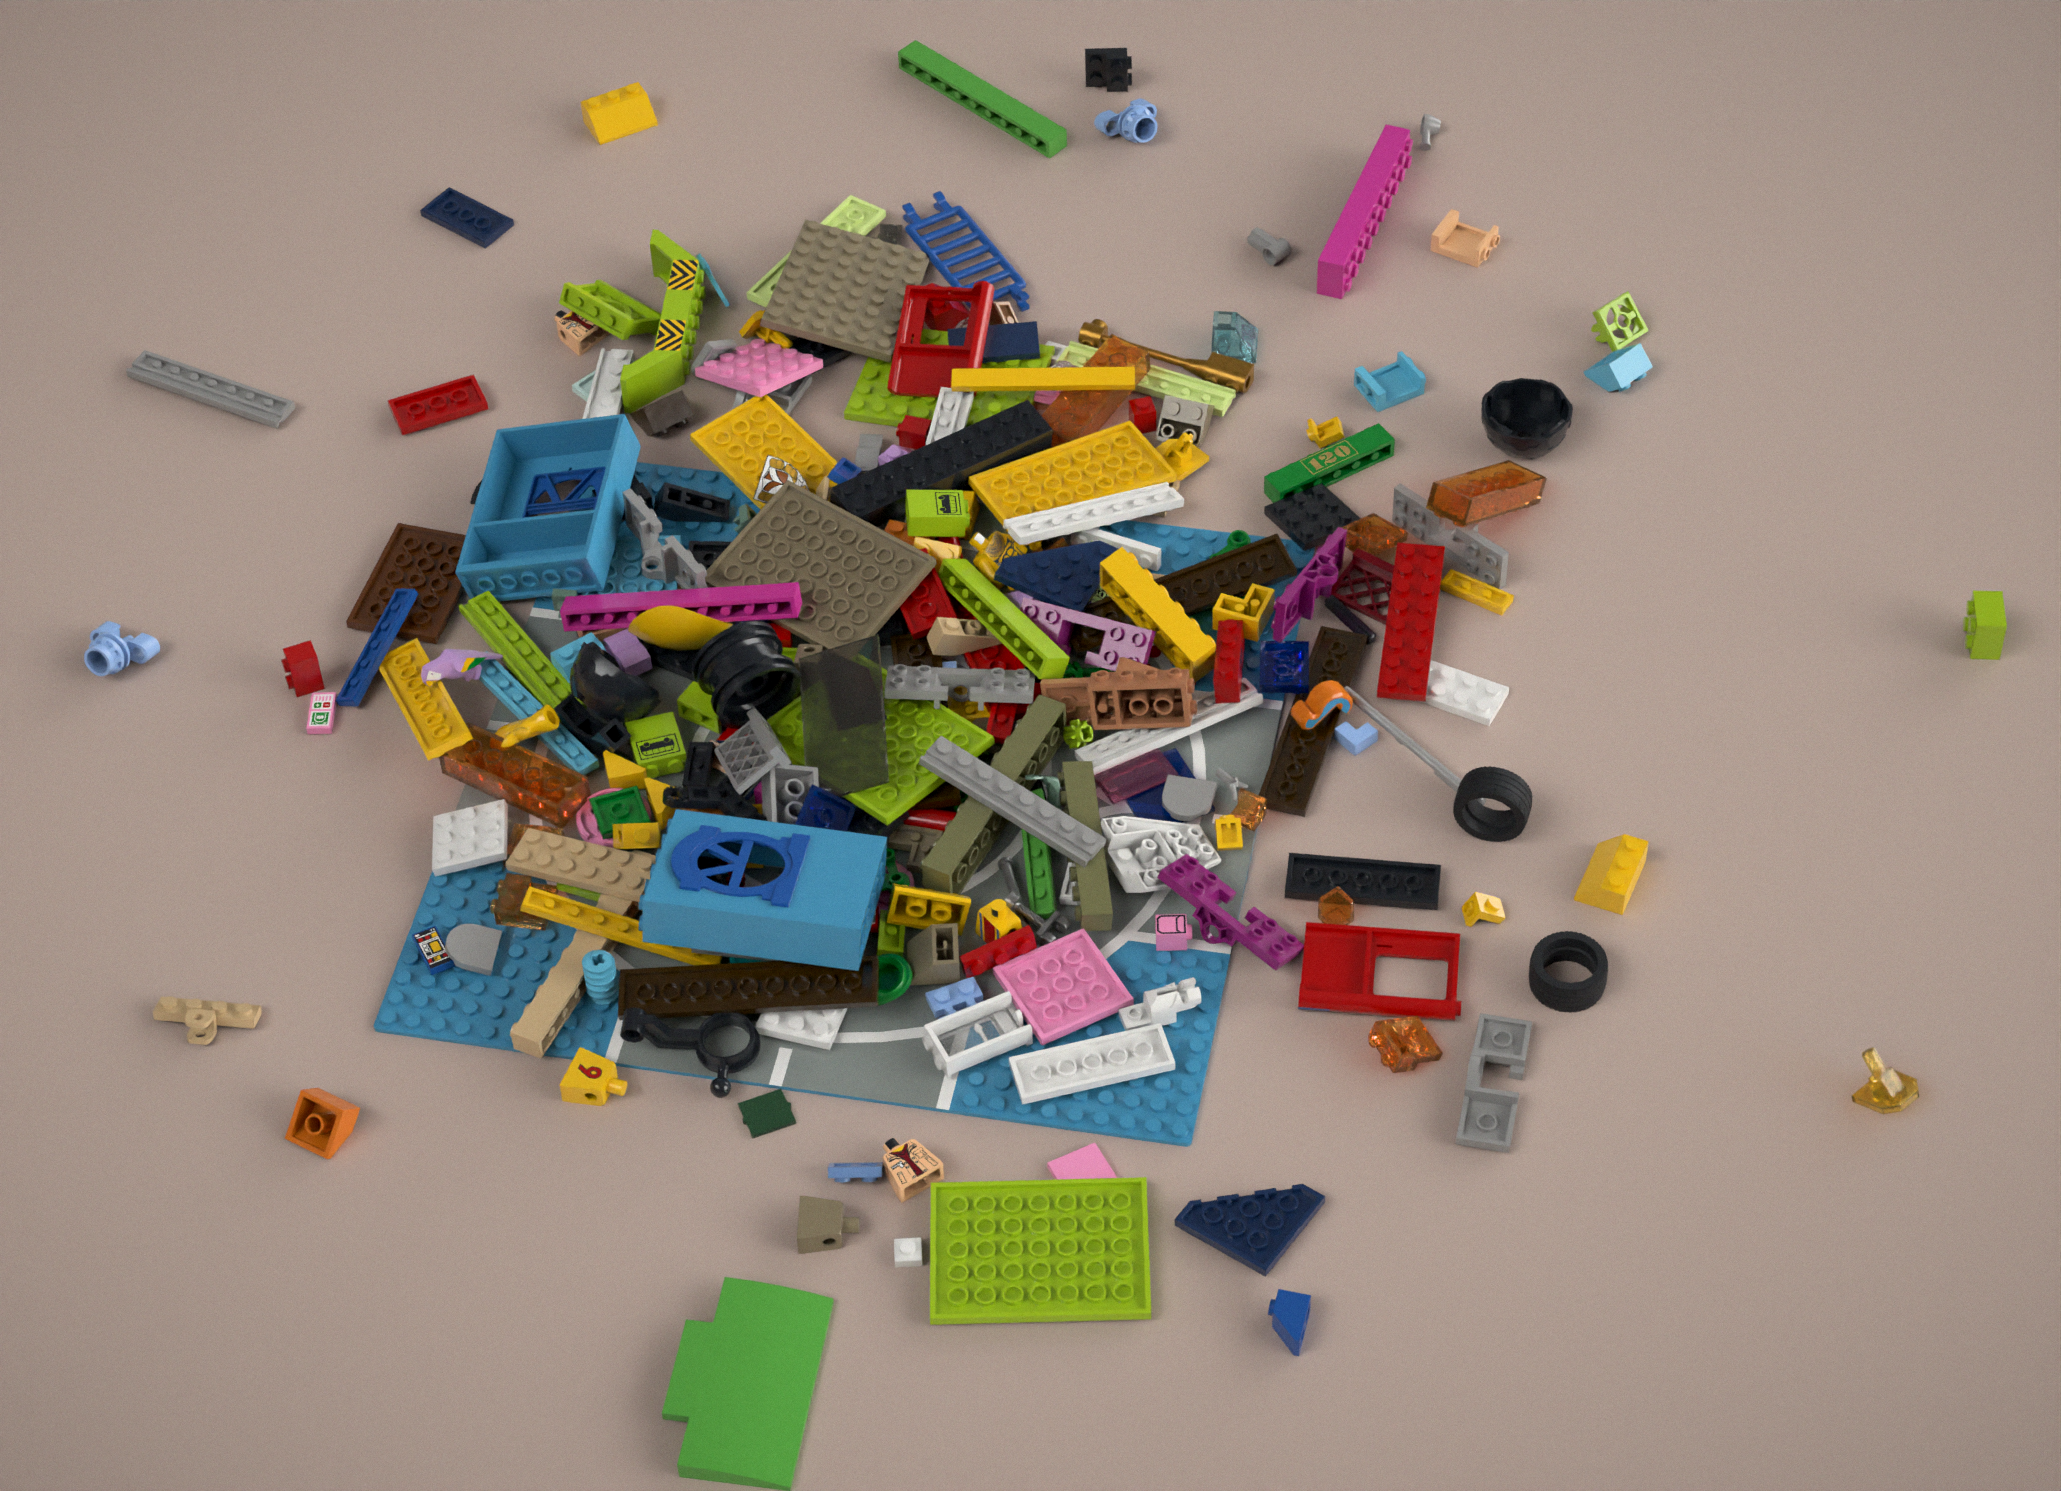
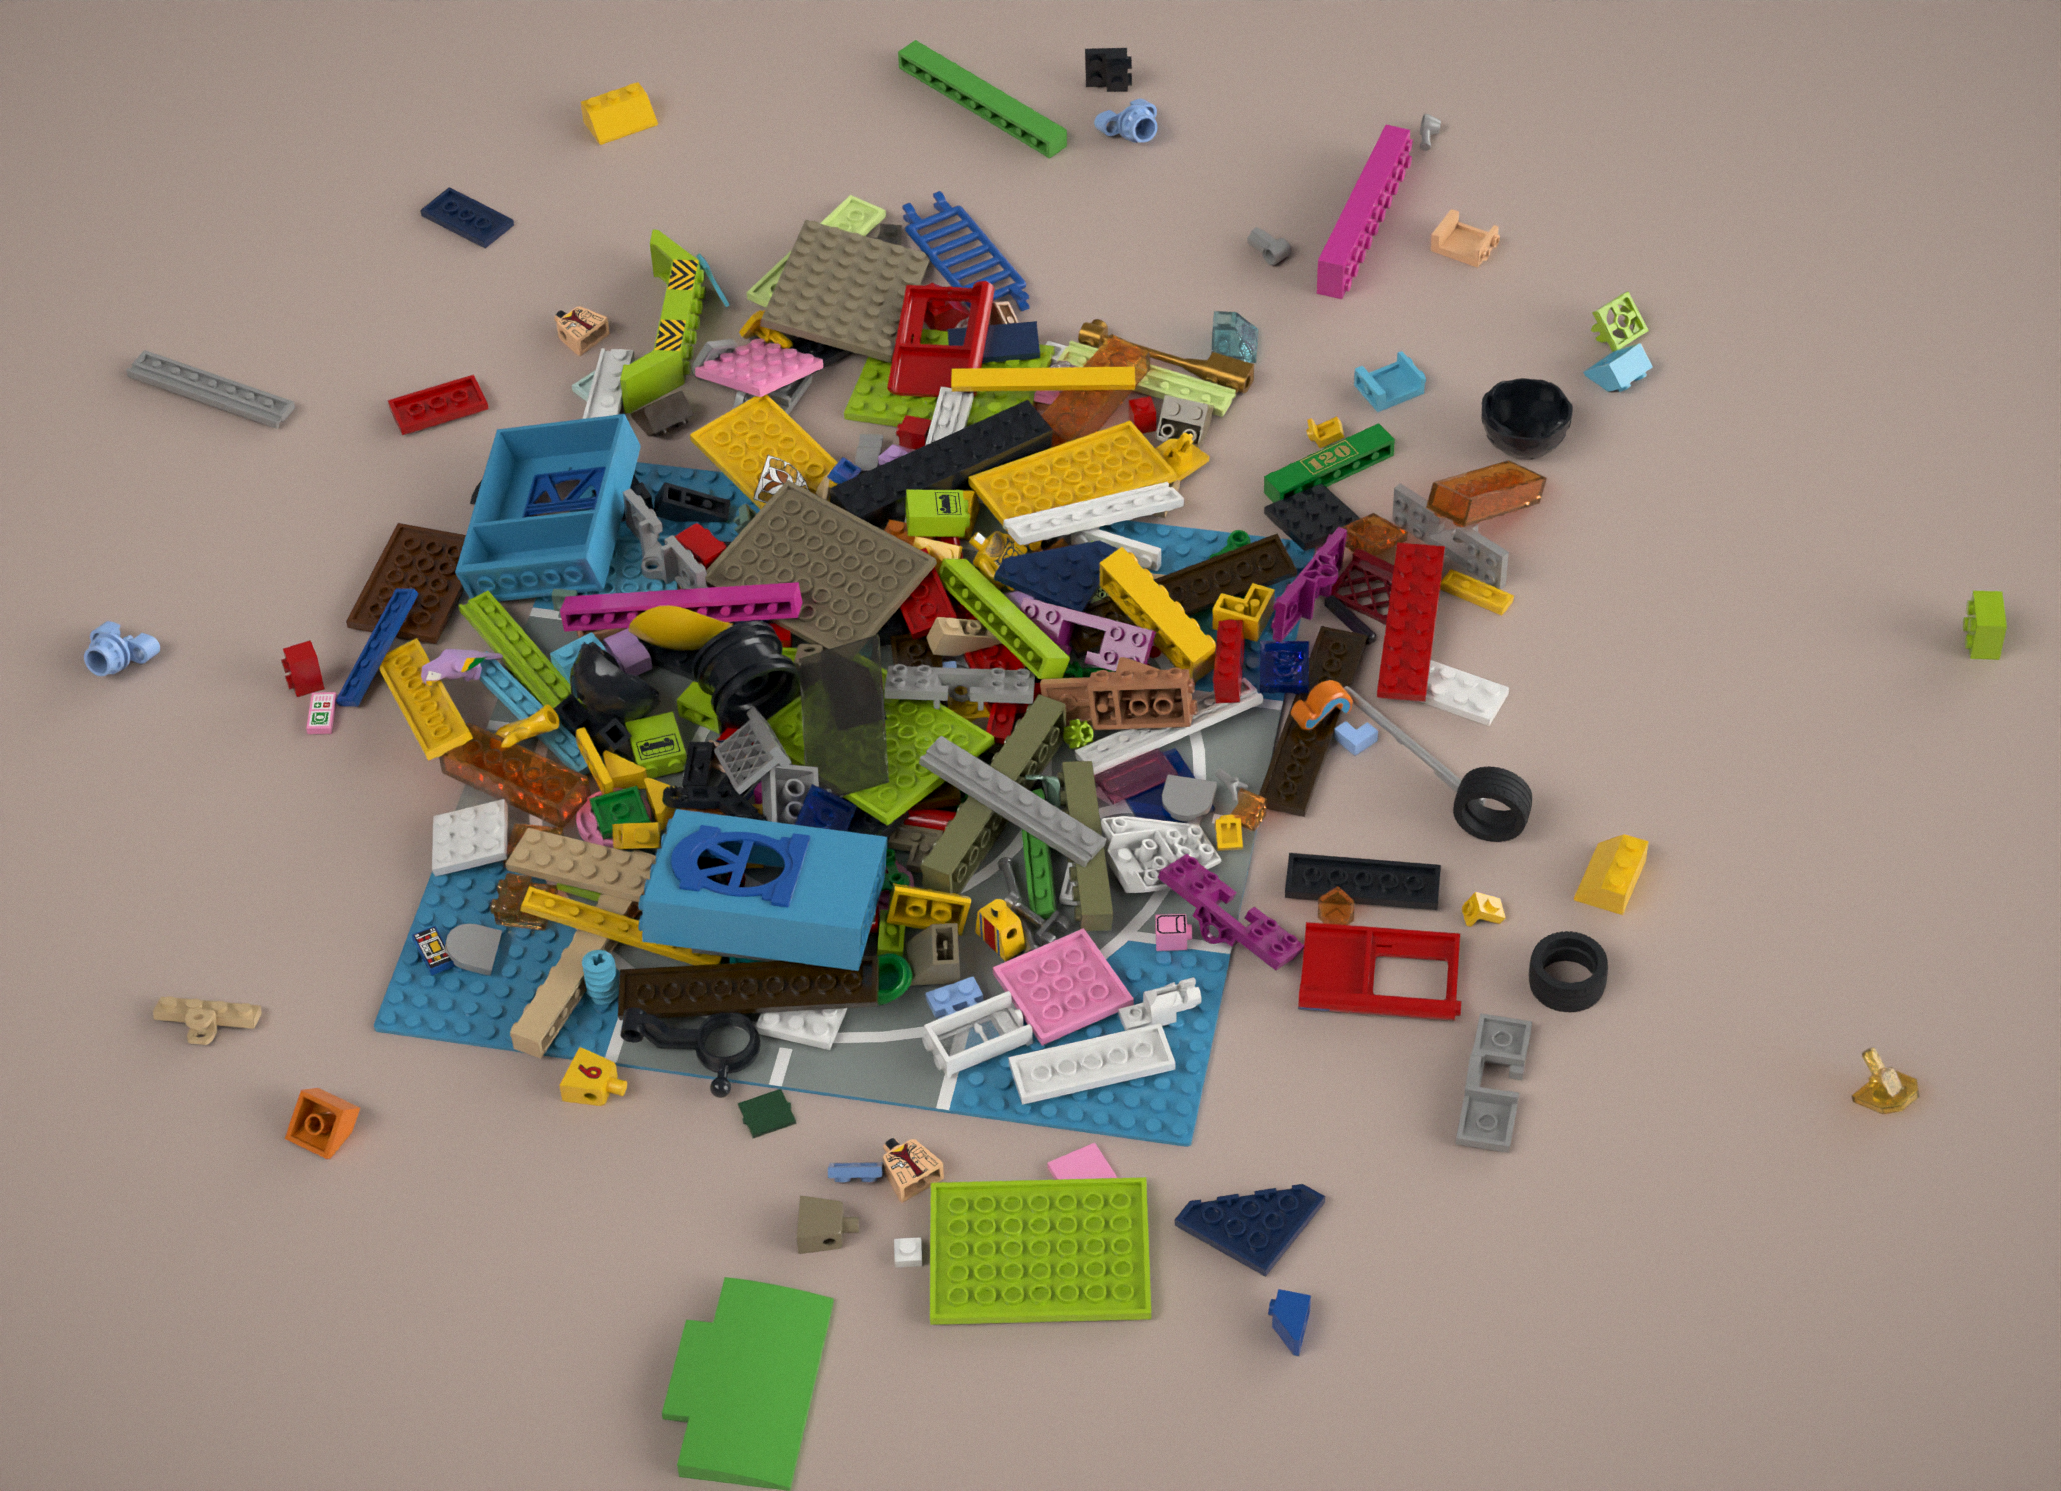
(594, 761): none -> yellow tile
(610, 309): lime fence -> none
(701, 544): none -> red brick
(998, 952): red plate -> none
(1403, 1043): clear orange plate -> none

